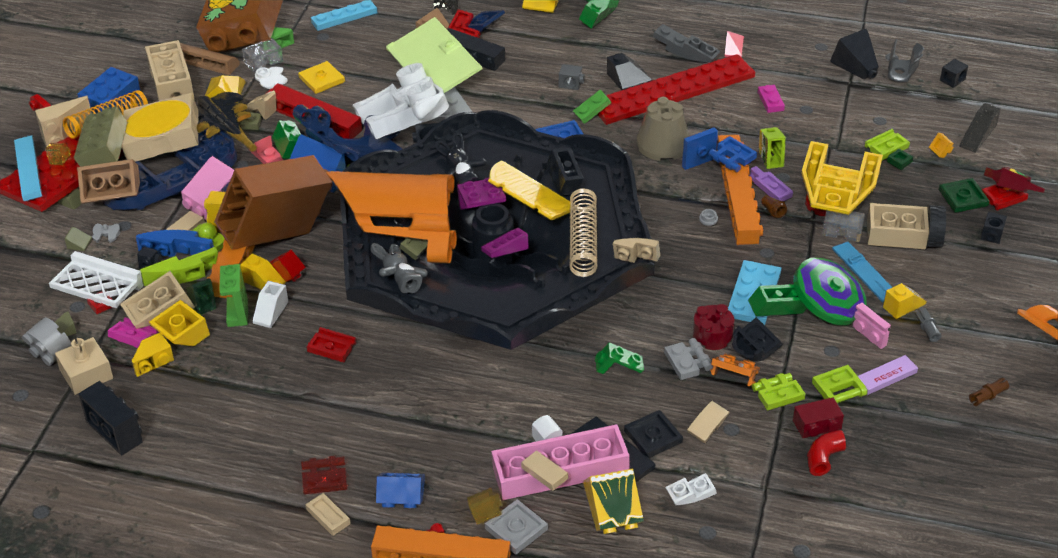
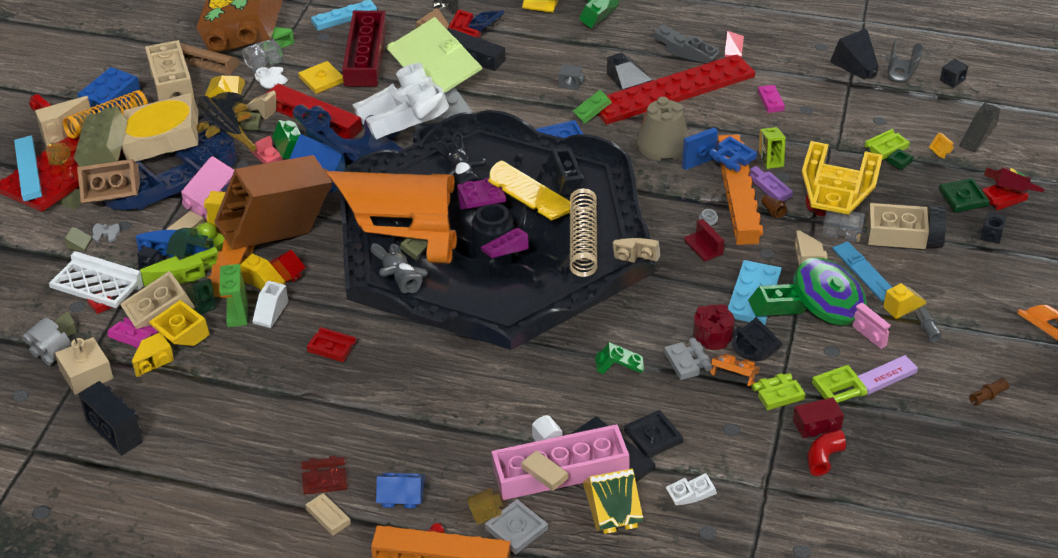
(183, 241): none -> clear green brick
(364, 48): none -> dark red brick
(705, 241): none -> dark red panel
(707, 421): tan slope -> none
(808, 247): none -> tan slope

